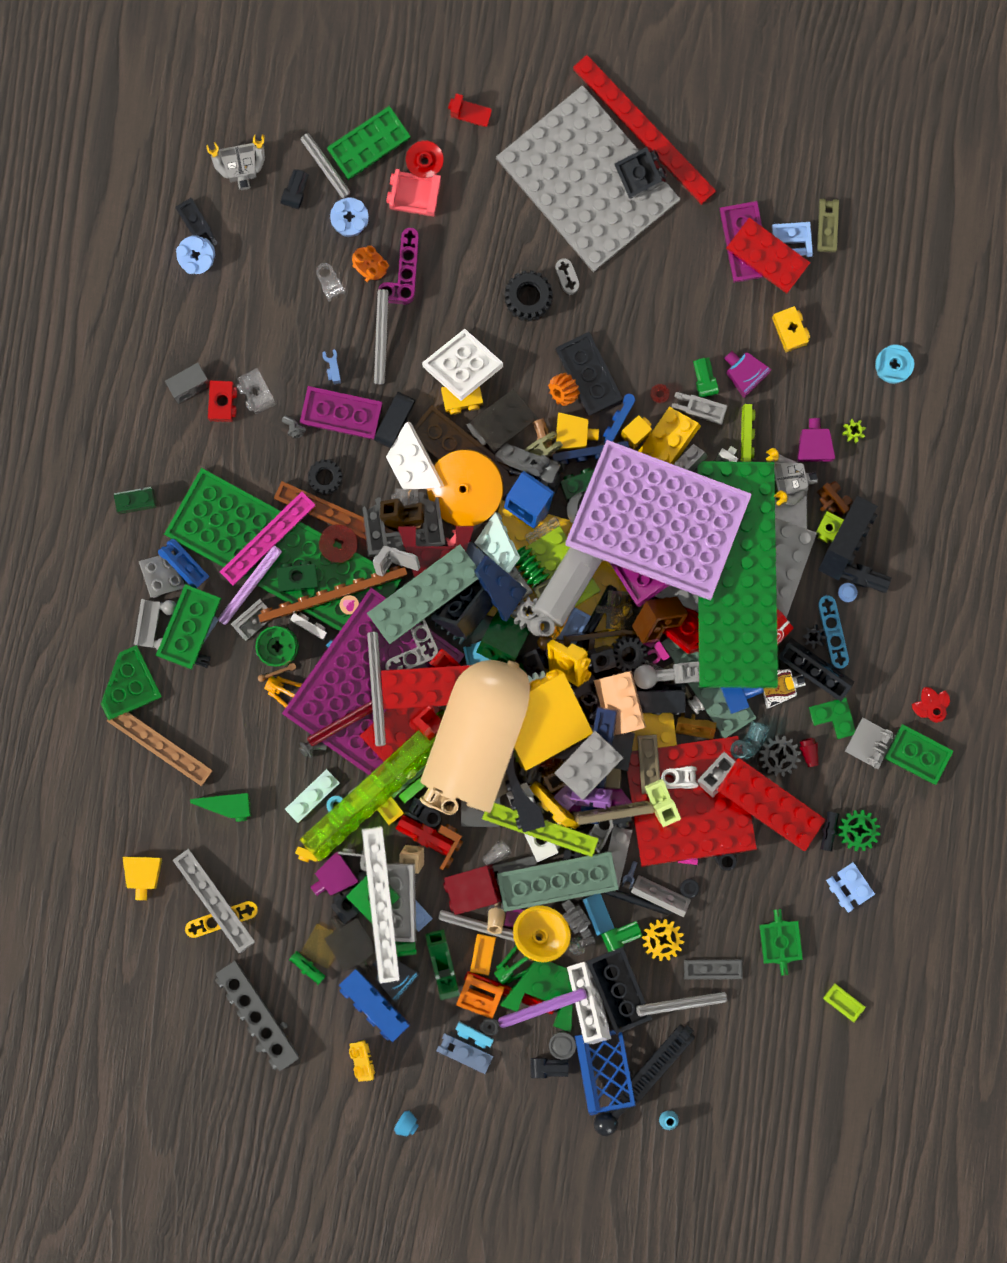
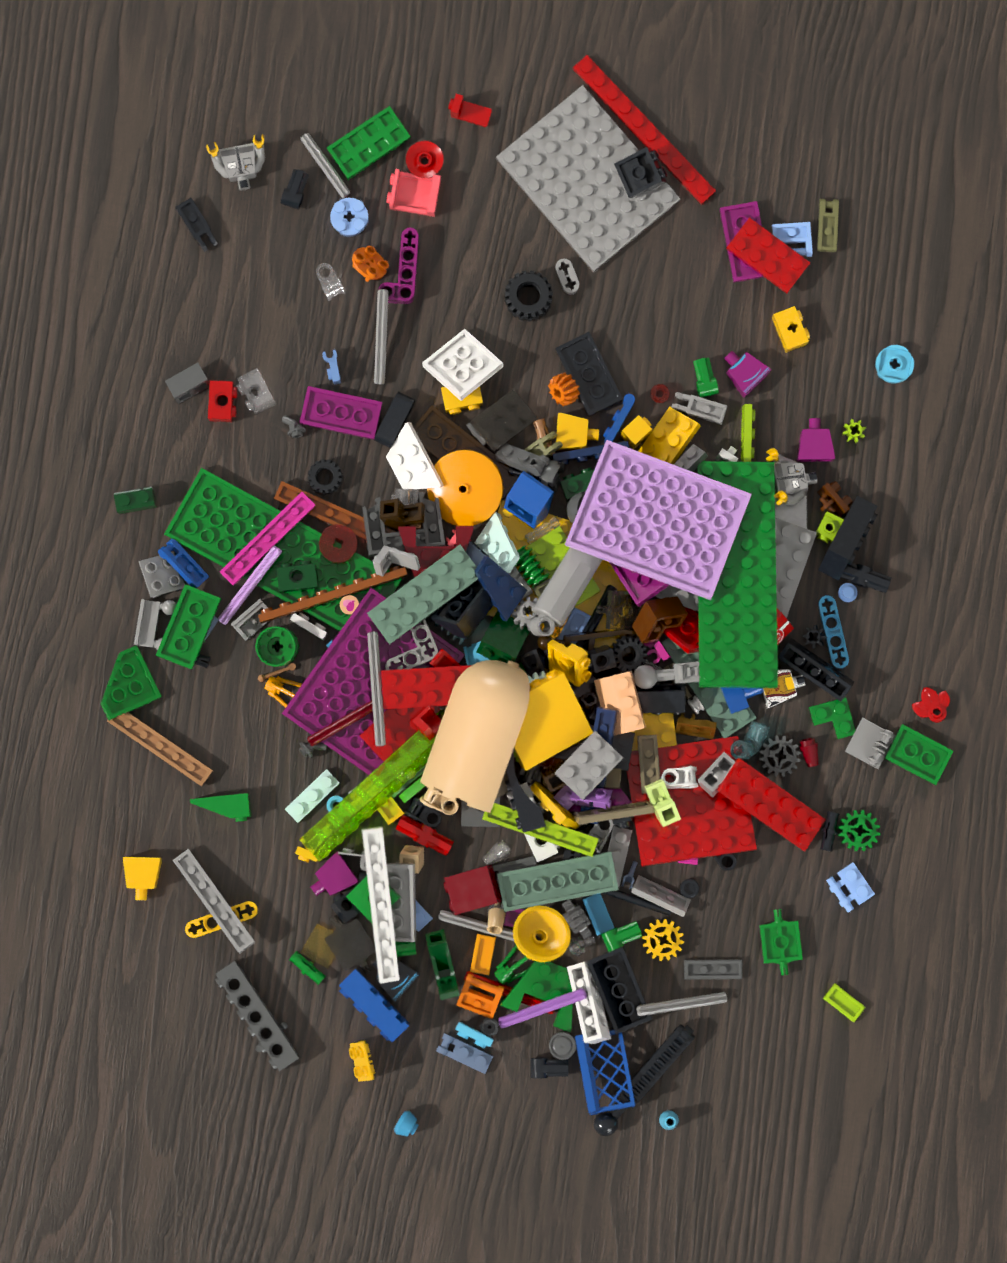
(205, 259): light blue plate -> none
(449, 832): dark orange bracket -> none

